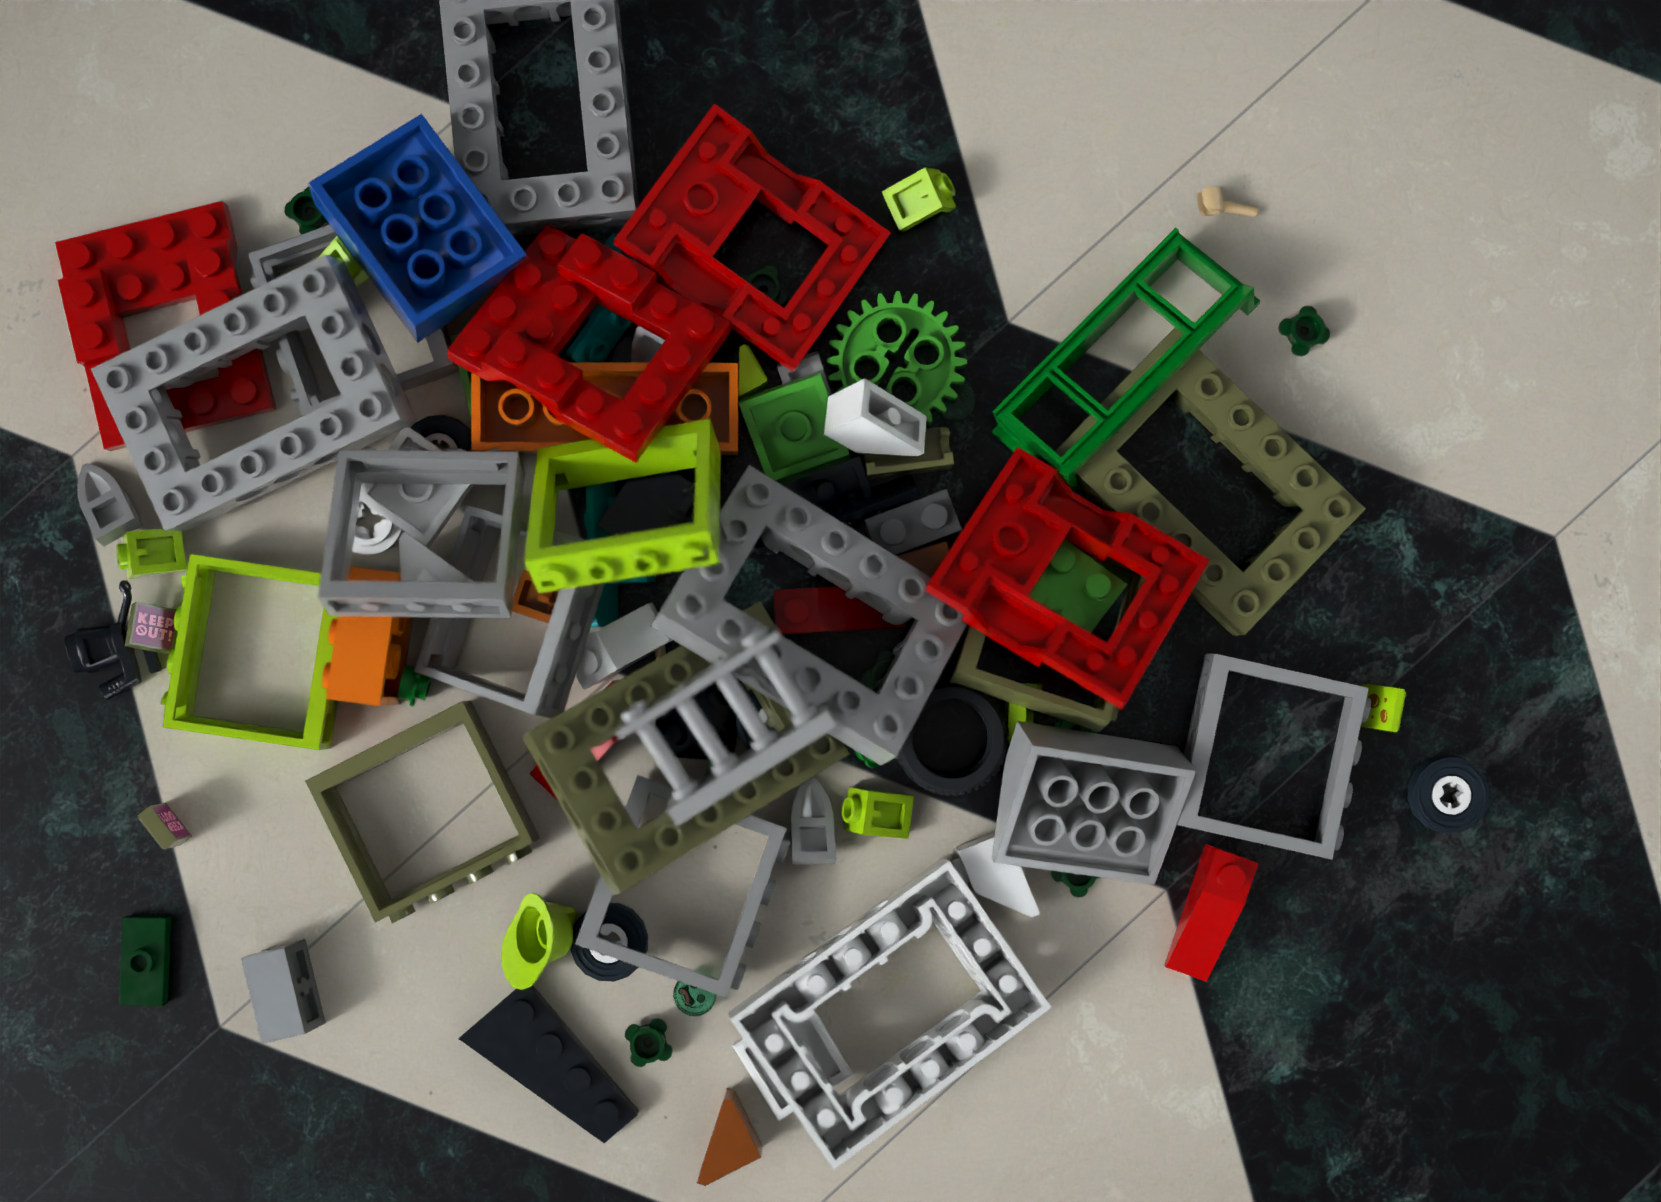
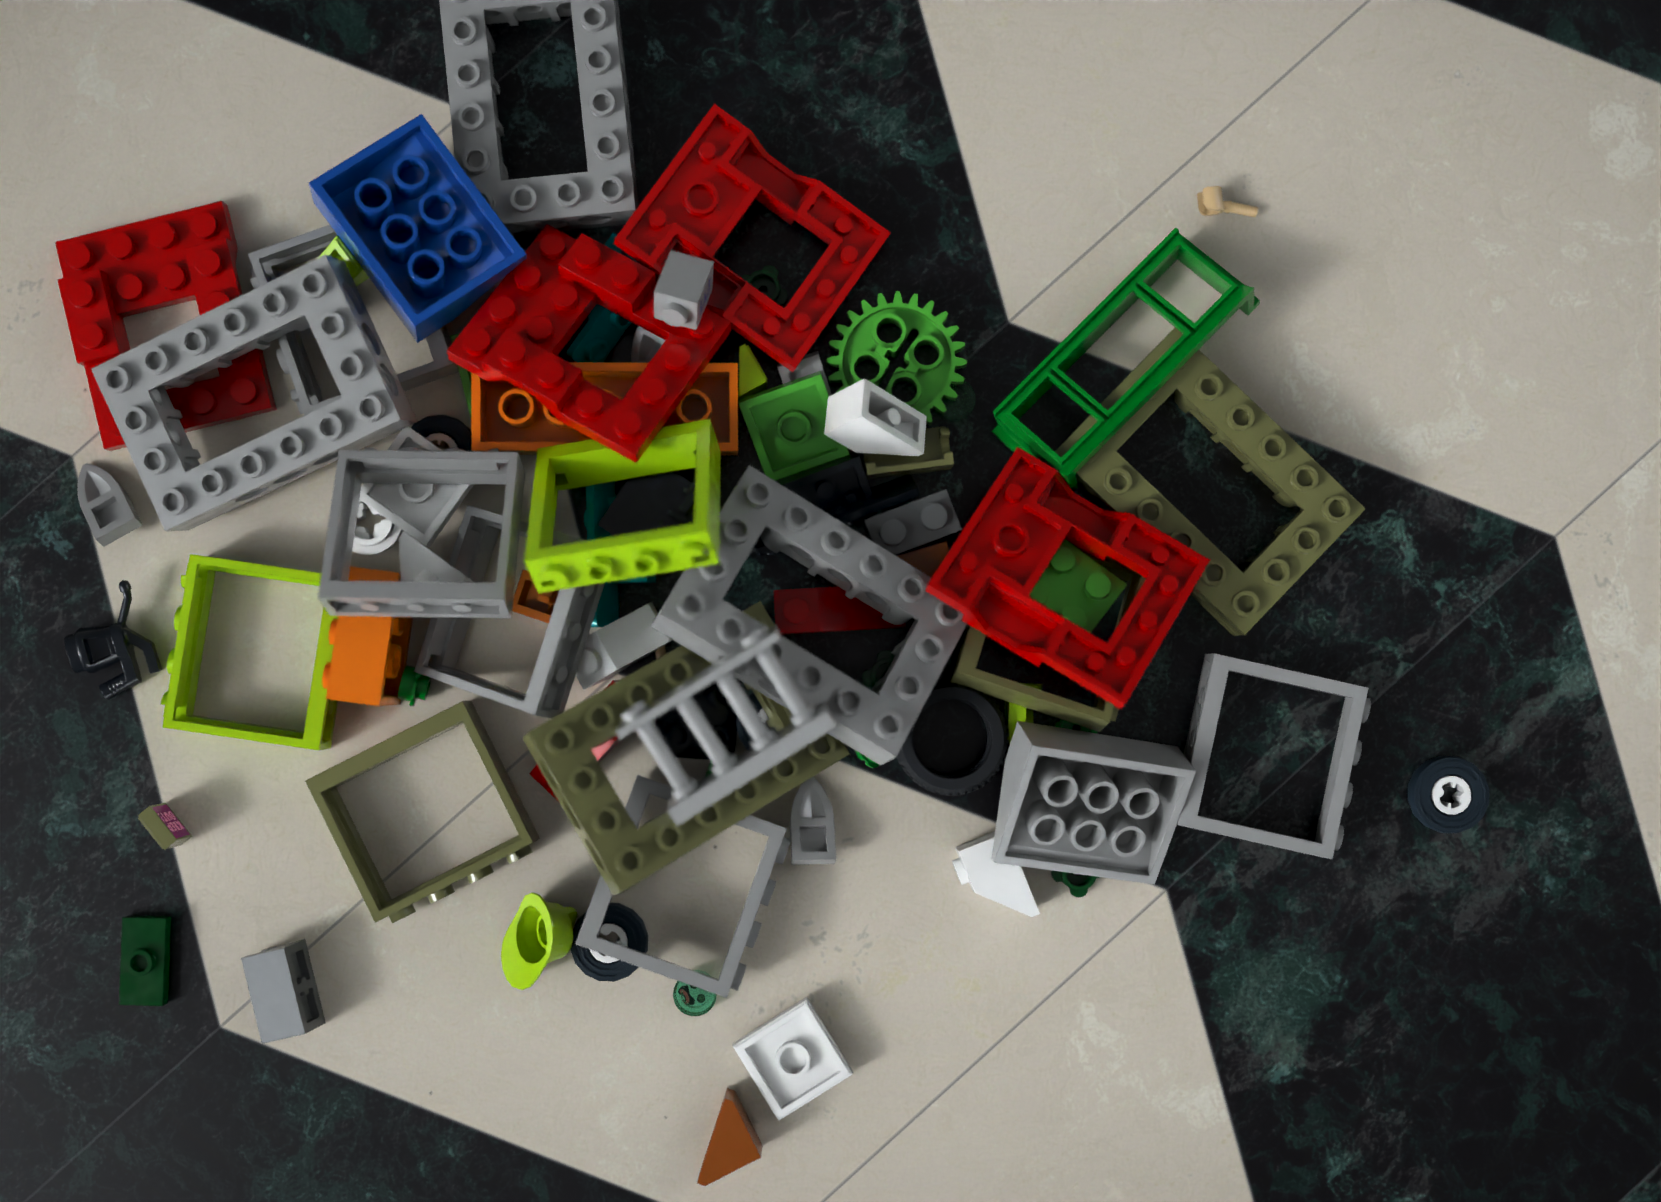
(151, 552): lime bracket -> none
(151, 628): tile -> none
(297, 210): dark green plate -> none
(547, 1058): black wing -> none
(645, 1054): dark green plate -> none
(683, 290): none -> light grey brick
(877, 813): lime bracket -> none
(901, 1084): white brick -> none
(919, 197): lime bracket -> none
(1210, 911): red slope -> none
(1312, 322): dark green plate -> none
(1385, 708): lime slope -> none

